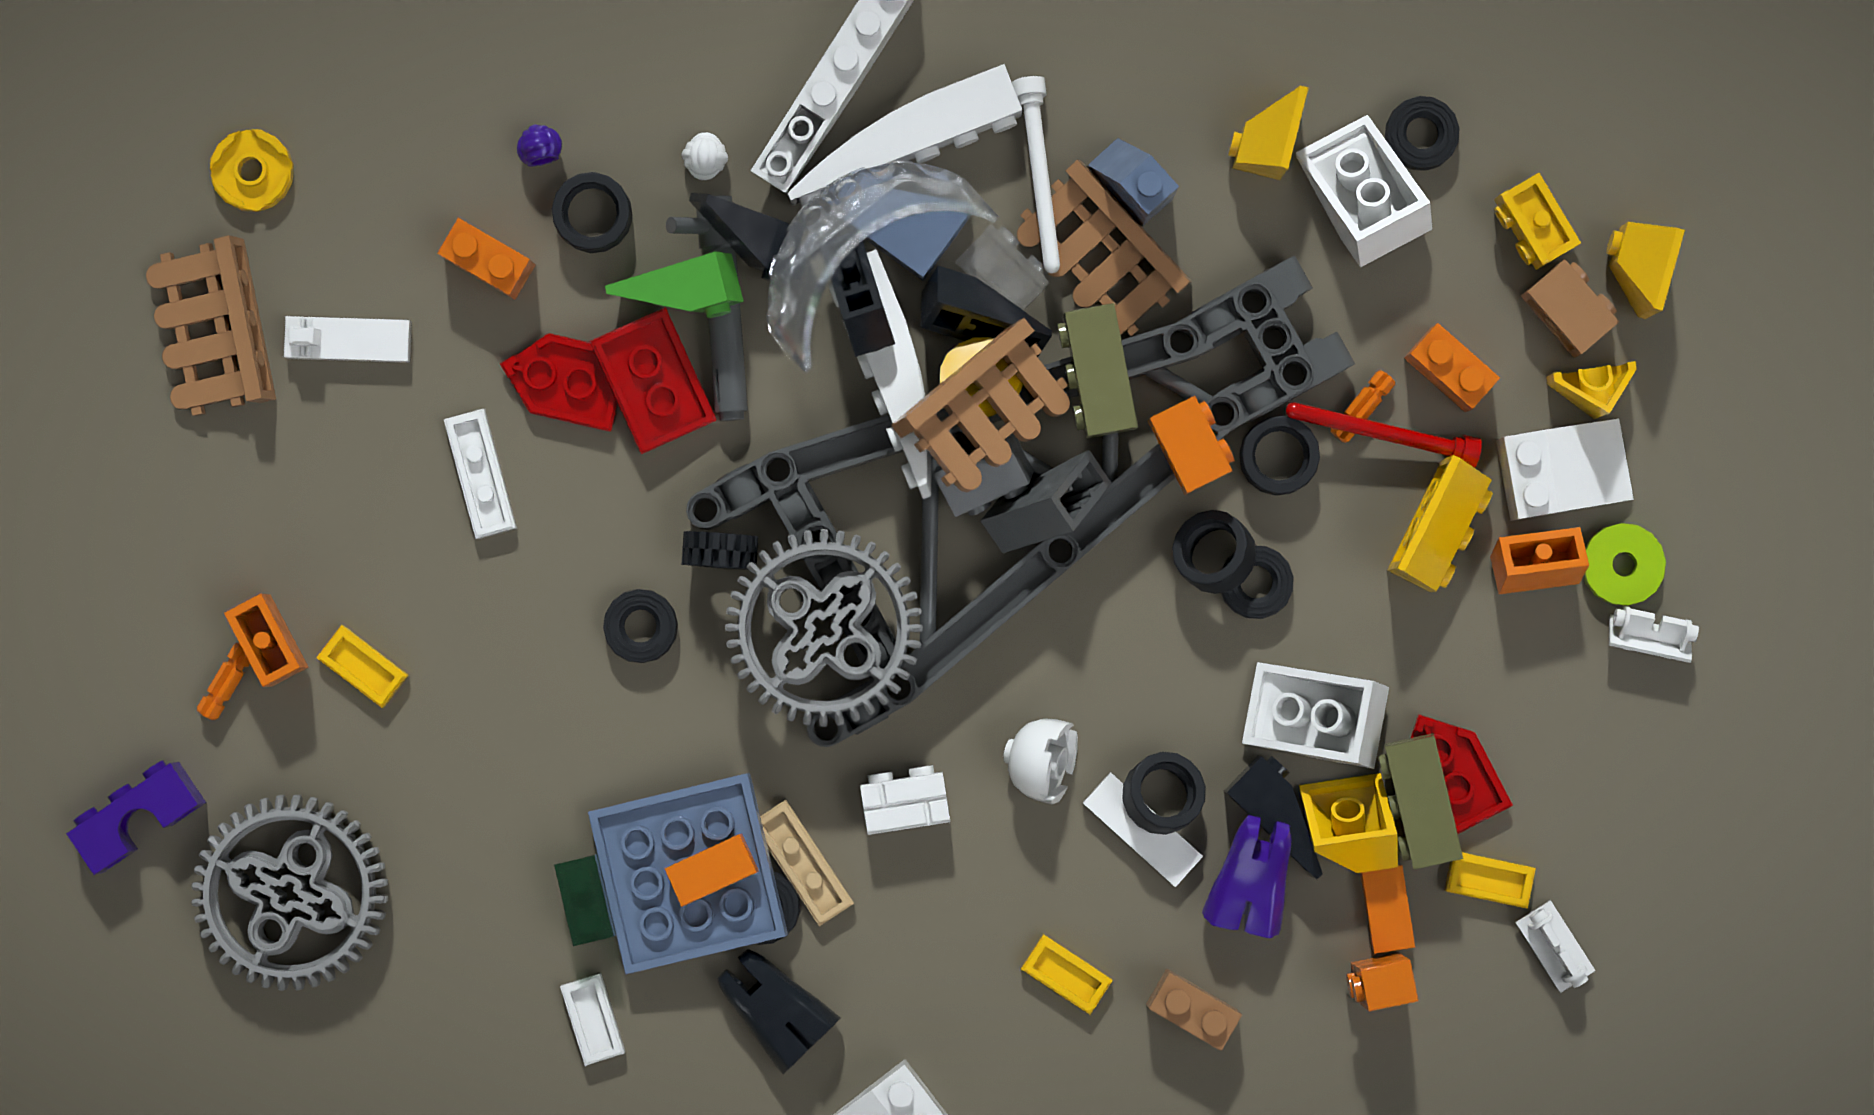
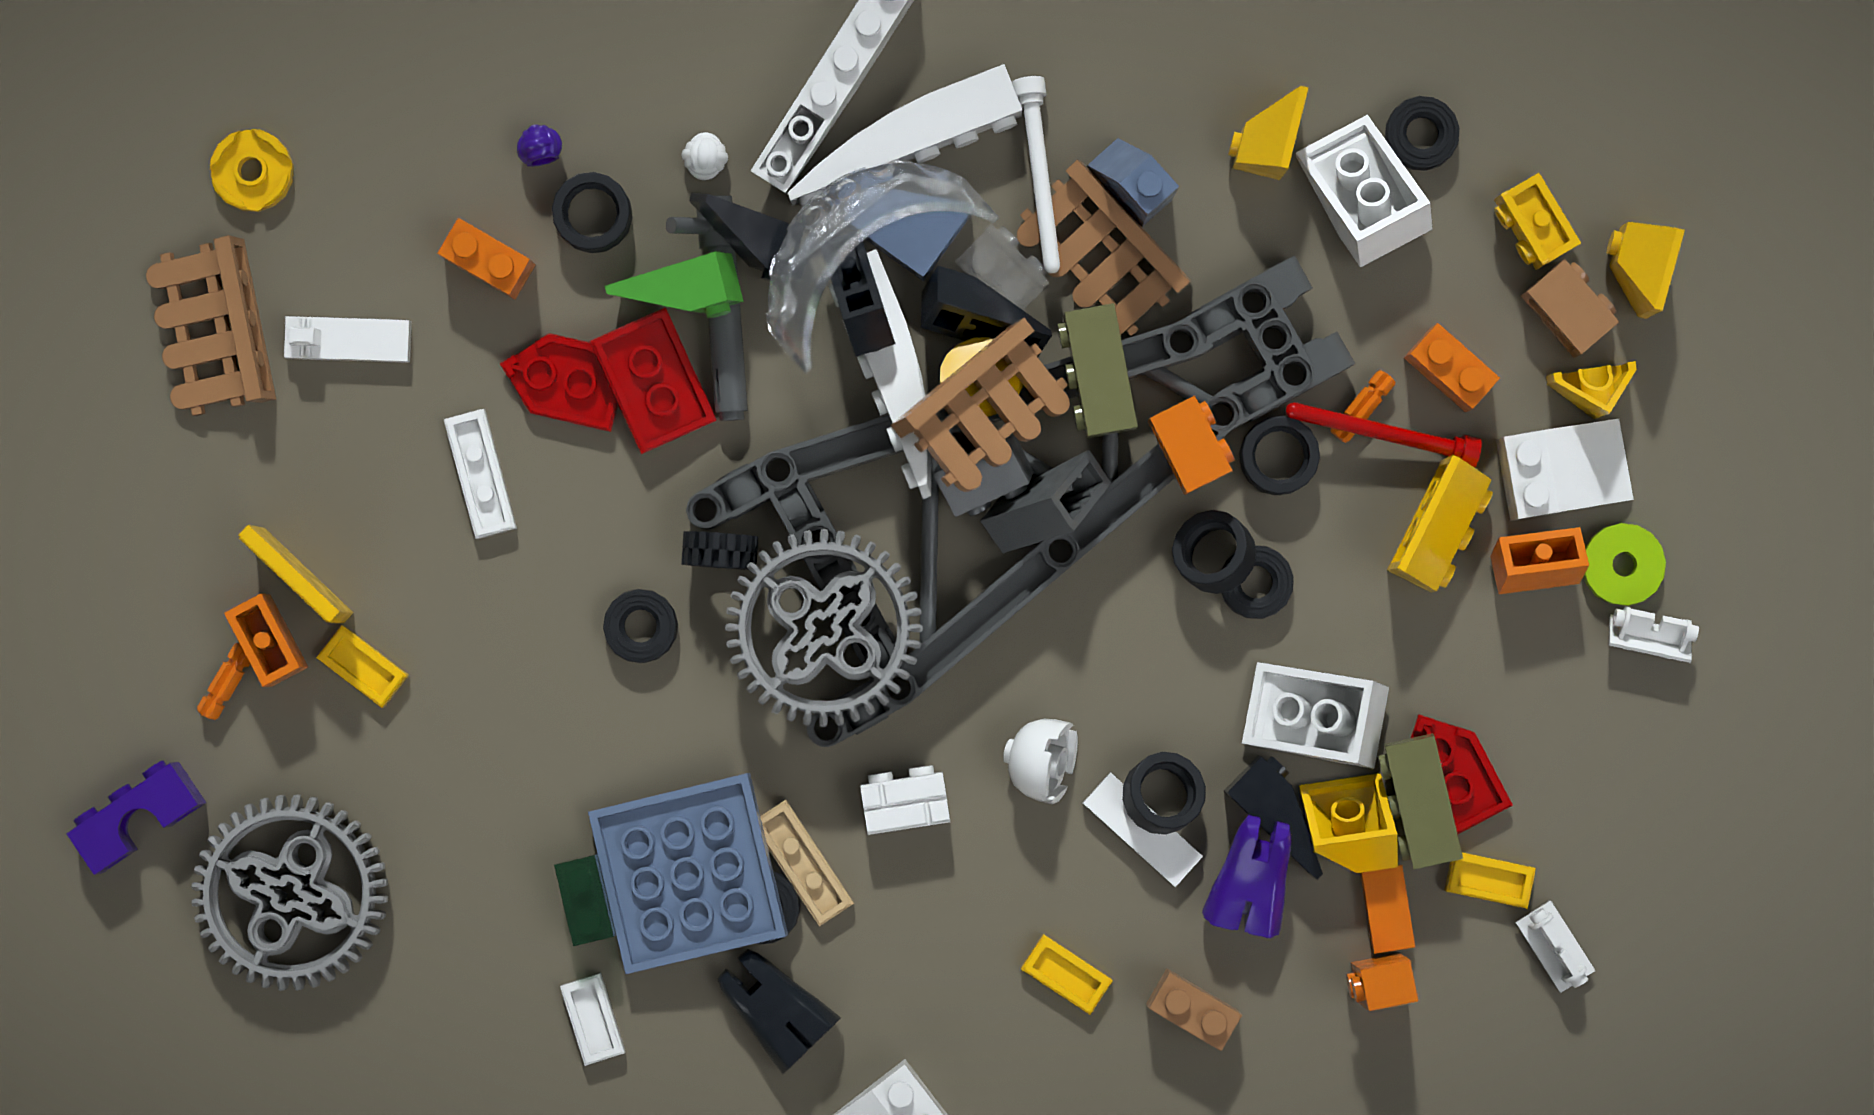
(295, 574): none -> yellow tile
(711, 870): orange tile -> none

